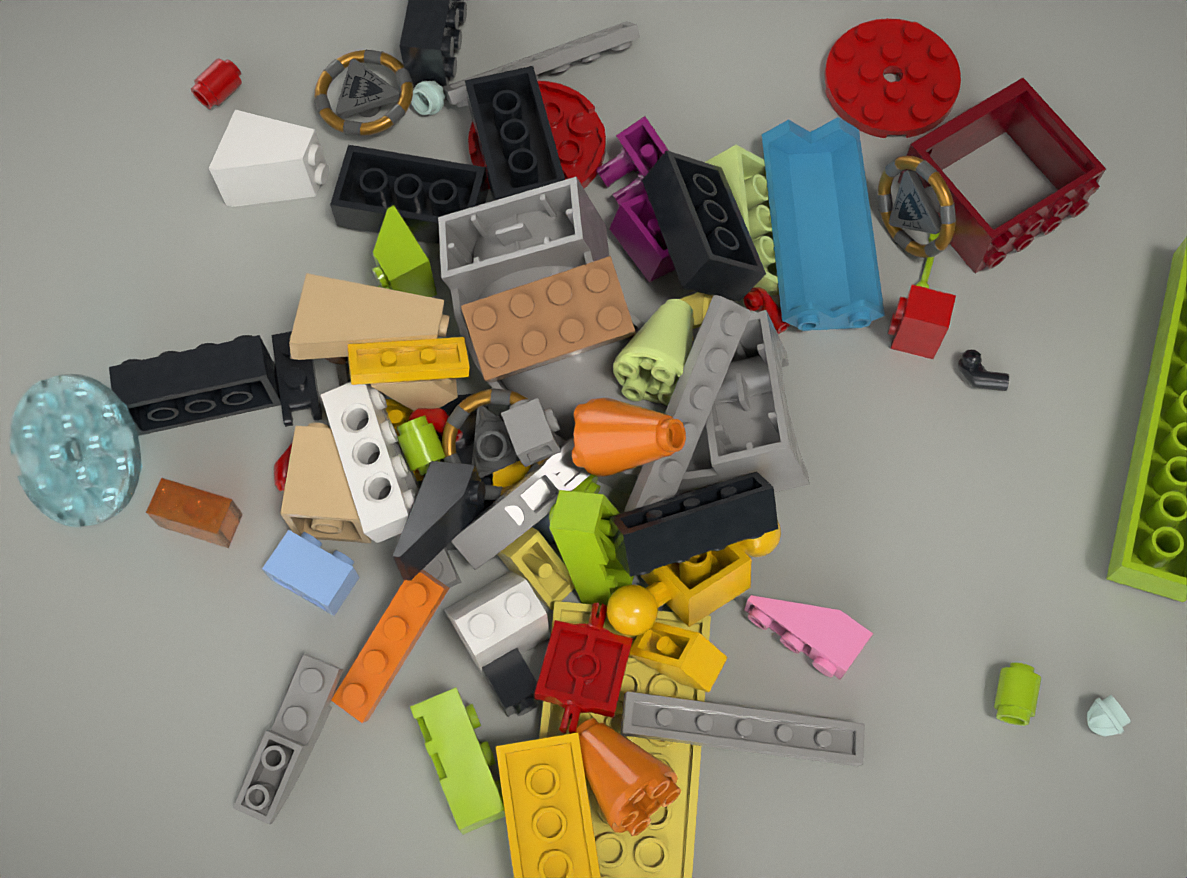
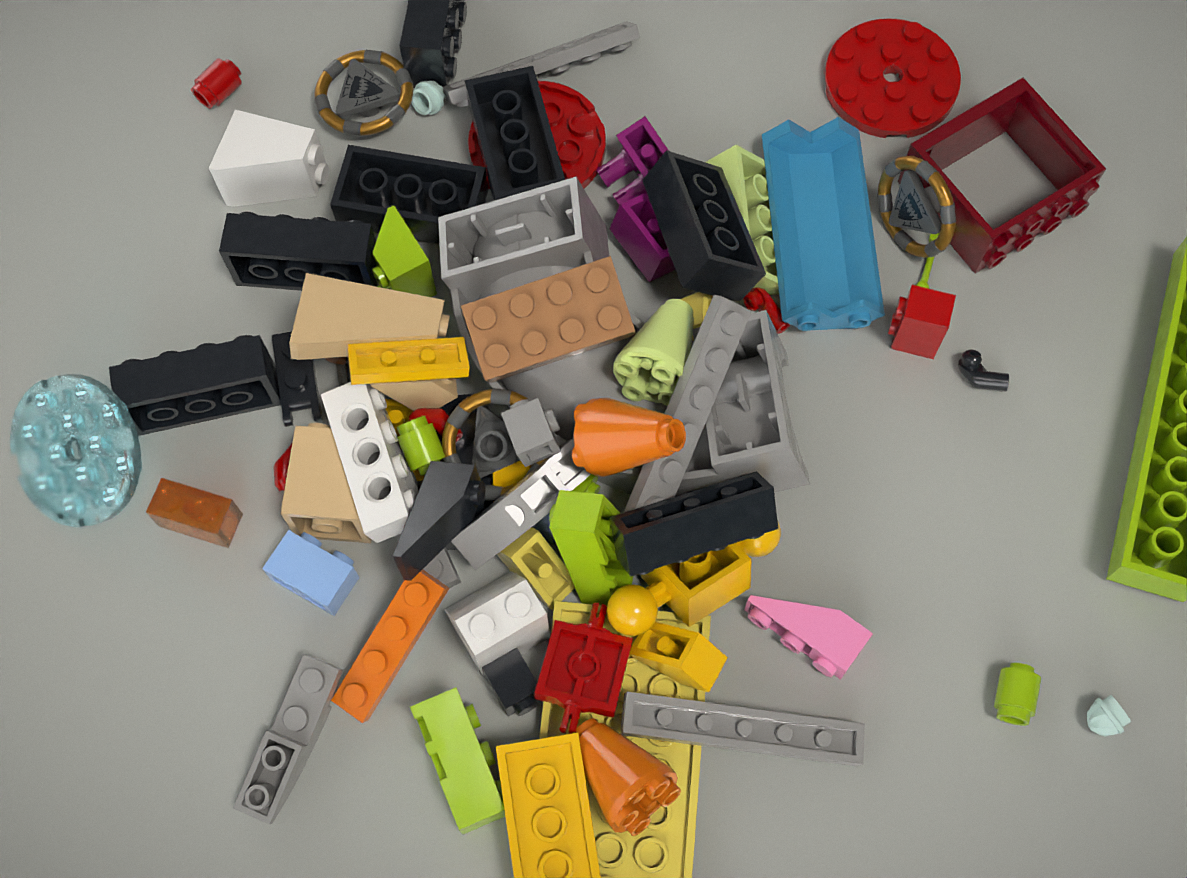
(283, 248): none -> black brick

